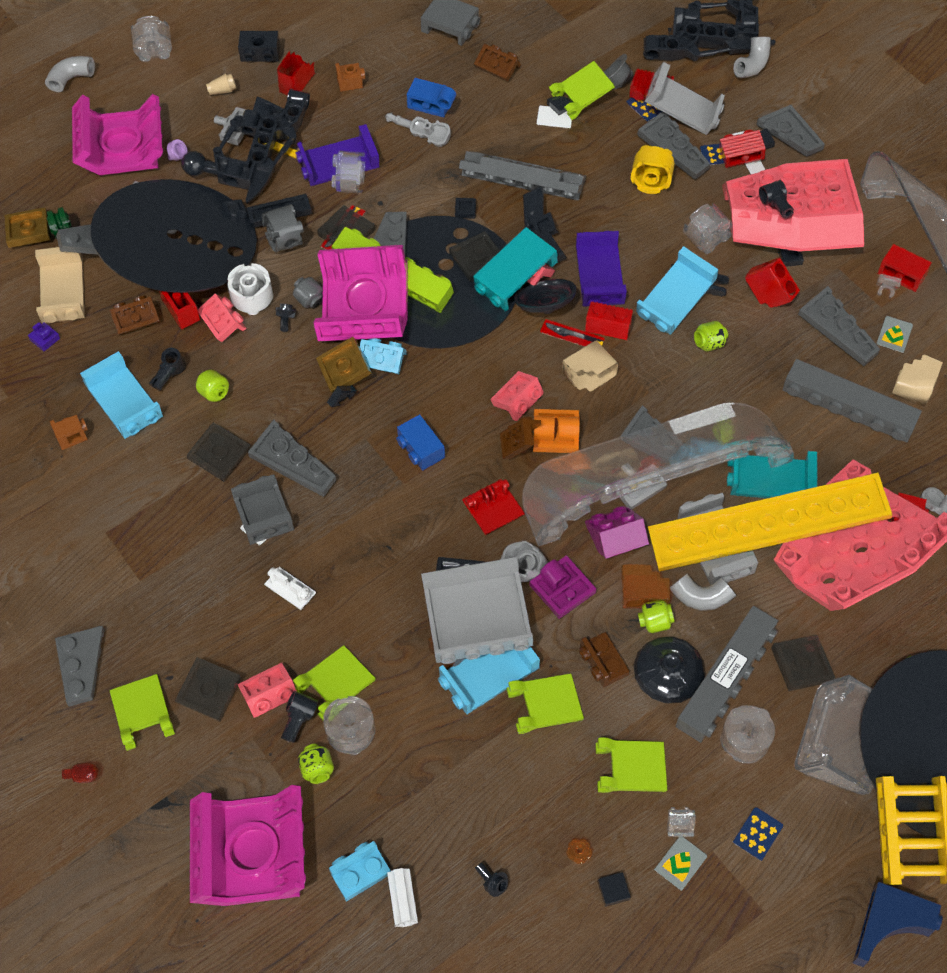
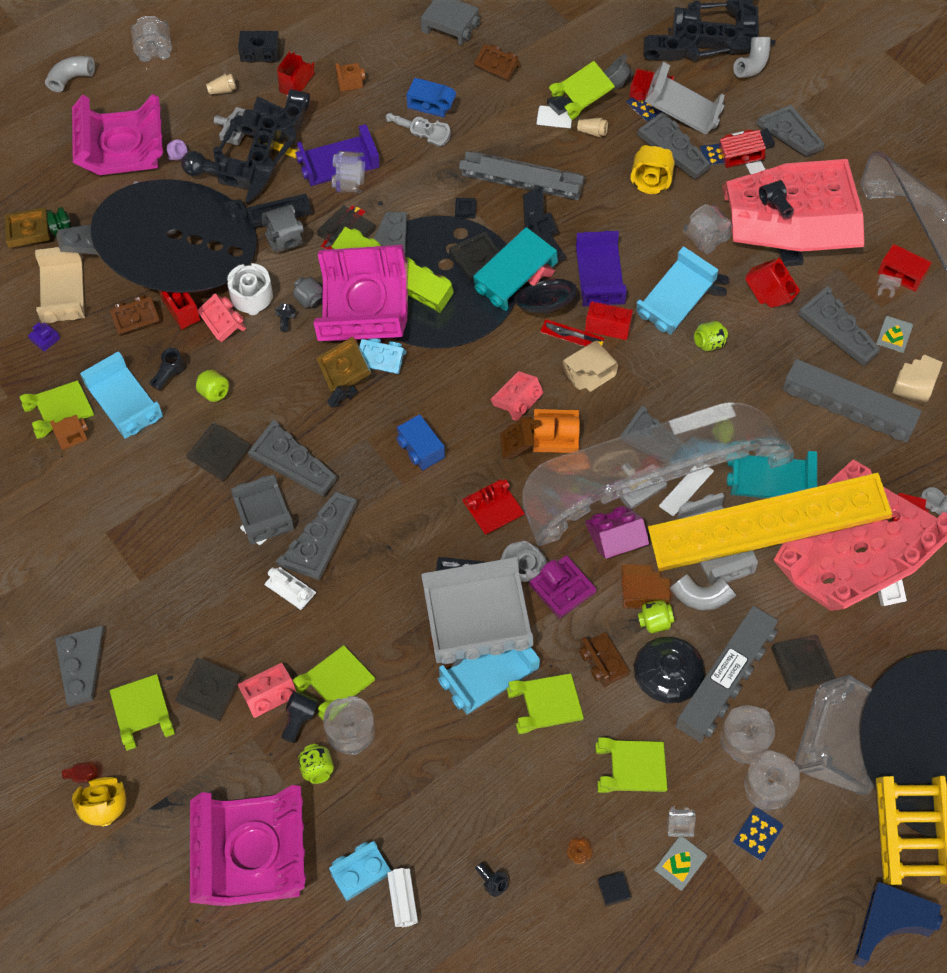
(57, 405): none -> lime flag
(100, 802): none -> yellow cylinder
(315, 546): none -> dark grey wing
(594, 126): none -> tan cone
(685, 490): none -> white sticker
(780, 770): none -> clear brick
(892, 594): none -> white bracket

